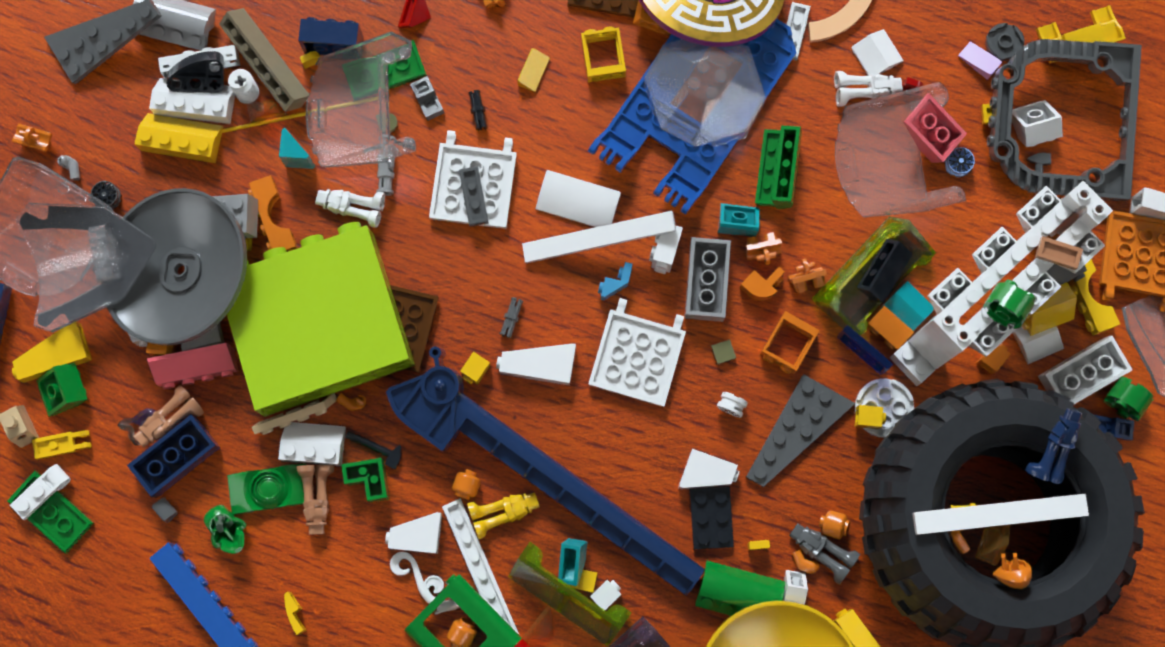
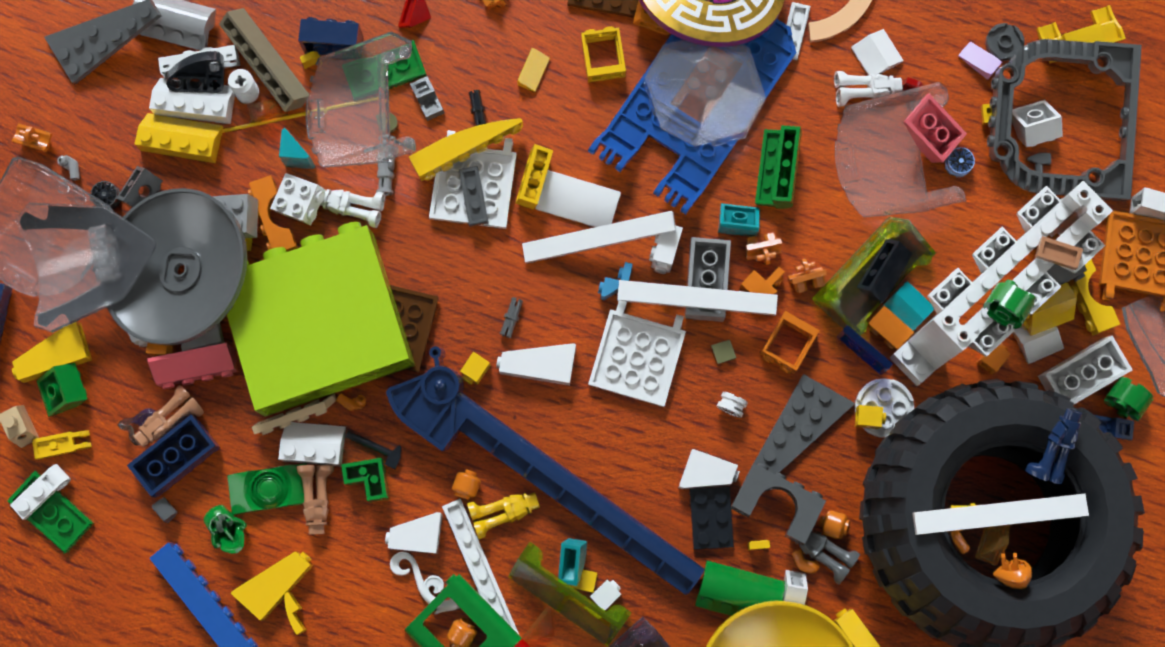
(140, 177): none -> dark grey brick
(268, 588): none -> yellow slope
(298, 199): none -> white brick
(460, 146): none -> yellow slope
(534, 176): none -> yellow brick
(697, 297): none -> white tile
(807, 504): none -> dark grey arch

